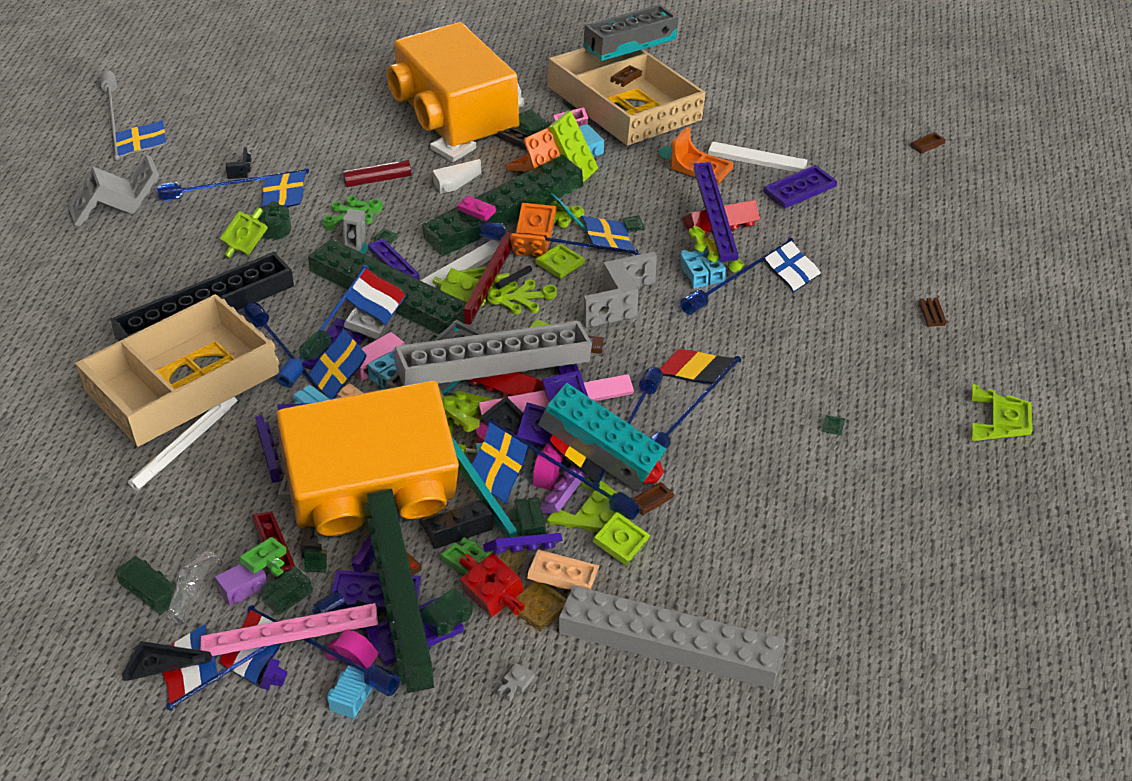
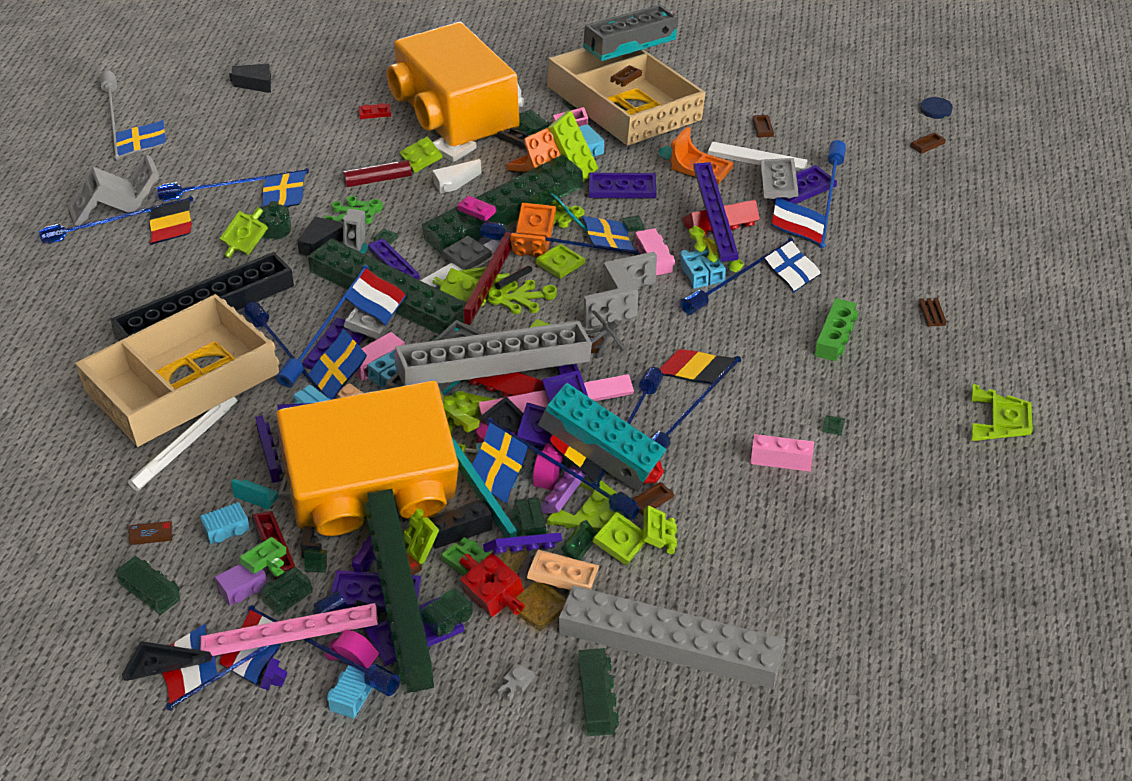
(150, 532): none -> reddish brown tile
(166, 223): none -> flag
(190, 584): clear plate -> none
(224, 523): none -> medium azure brick
(239, 169): black bracket -> none
(252, 77): none -> black slope
(254, 493): none -> teal panel
(313, 346): clear green plate -> none
(318, 233): none -> black slope
(375, 111): none -> red plate
(419, 536): none -> lime plate
(421, 154): none -> lime plate
(466, 253): none -> dark grey plate
(579, 541): none -> clear green plate
(596, 692): none -> clear green brick
(607, 330): none -> dark grey plant
(622, 185): none -> dark purple plate
(651, 241): none -> bright pink brick
(658, 530): none -> lime plate
(763, 126): none -> reddish brown tile
(779, 178): none -> light grey plate
(782, 452): none -> bright pink brick
(802, 220): none -> flag
(836, 330): none -> bright green brick
(936, 107): none -> dark blue tile

